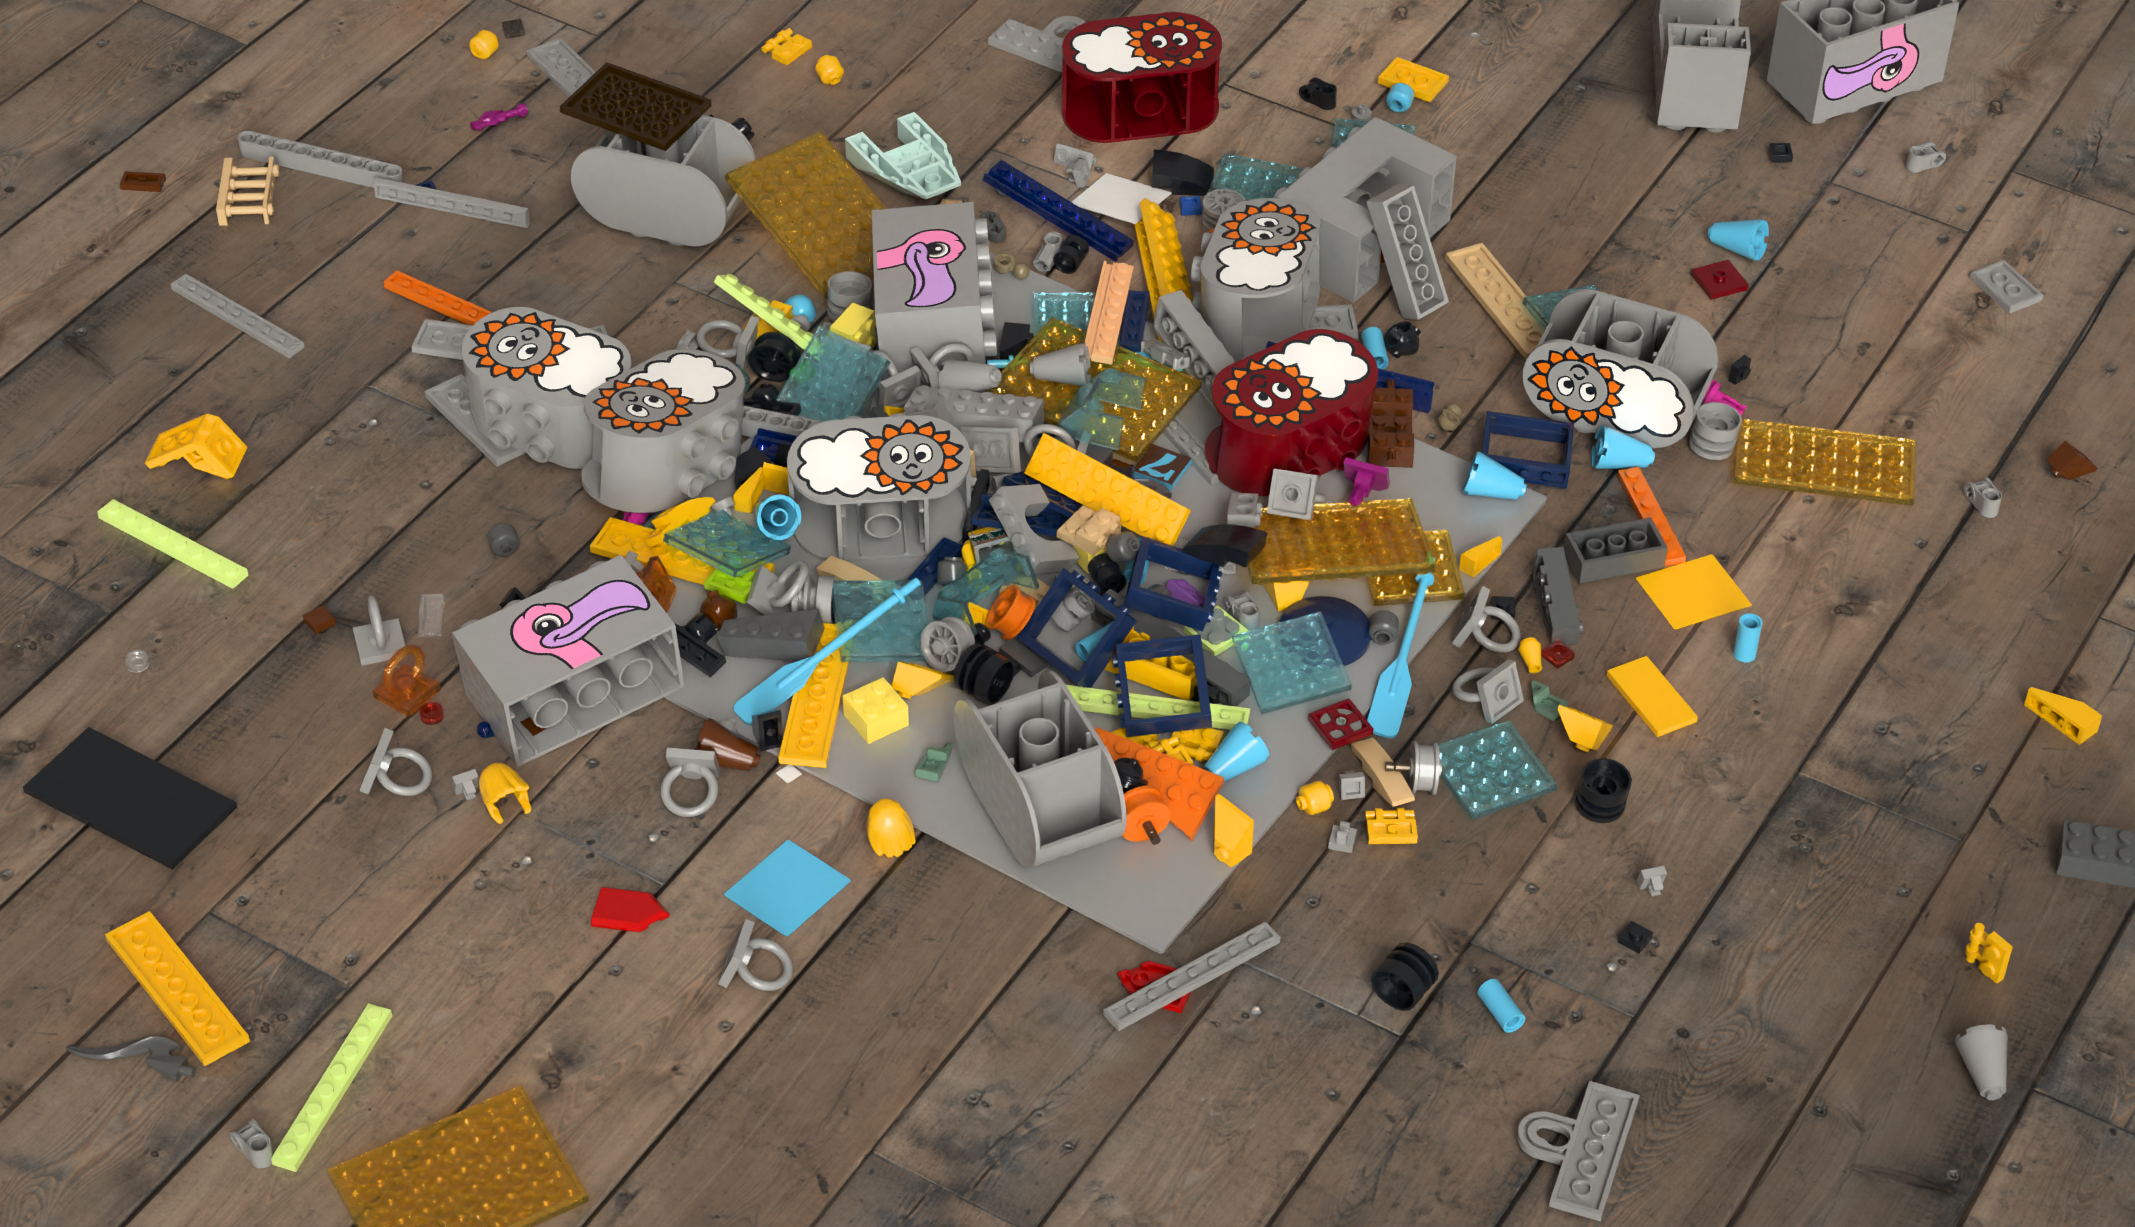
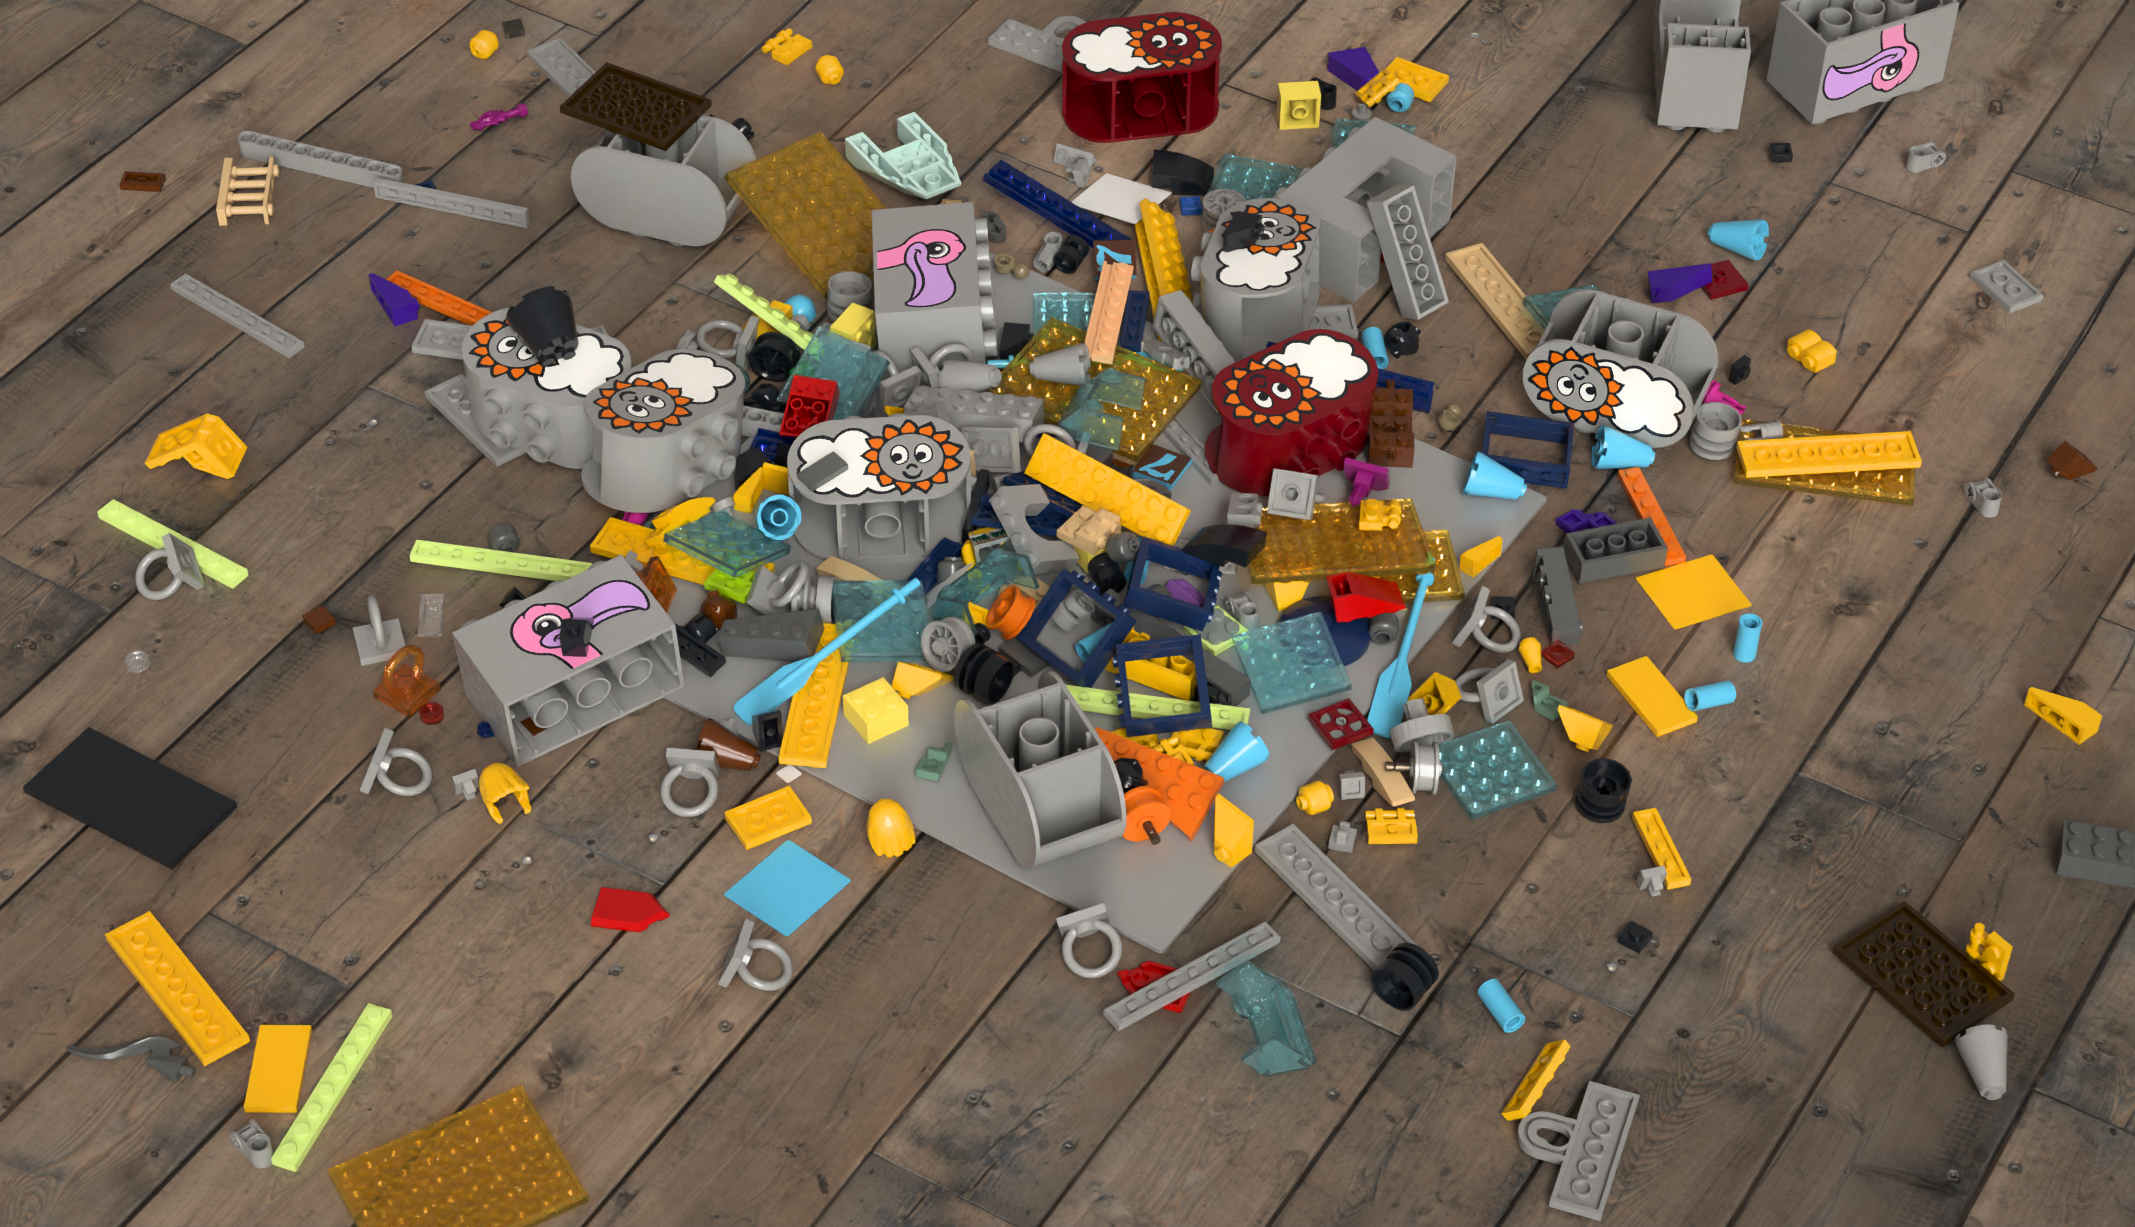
(181, 563): none -> light grey tile
(278, 1069): none -> yellow tile
(394, 300): none -> dark purple slope
(496, 561): none -> yellowish green plate
(545, 324): none -> black cone
(576, 636): none -> black slope
(768, 817): none -> yellow plate
(808, 404): none -> red slope
(822, 471): none -> dark grey tile
(932, 595): none -> white sticker
(1083, 924): none -> light grey tile
(1114, 251): none -> reddish brown tile
(1242, 231): none -> black slope
(1274, 1019): none -> clear light blue windscreen
(1298, 105): none -> light yellow brick
(1332, 895): none -> light grey plate
(1352, 66): none -> dark purple slope
(1362, 596): none -> red slope
(1376, 514): none -> yellow plate
(1377, 88): none -> yellow plate
(1420, 727): none -> light grey piece
(1438, 693): none -> yellow slope
(1535, 1080): none -> yellow plate
(1578, 521): none -> dark purple tile
(1661, 847): none -> yellow plate
(1676, 282): none -> dark purple slope
(1710, 695): none -> medium azure pin
(1764, 431): none -> light grey hinge
(1811, 350): none -> yellow brick
(1828, 454): none -> yellow plate
(1923, 973): none -> dark brown plate

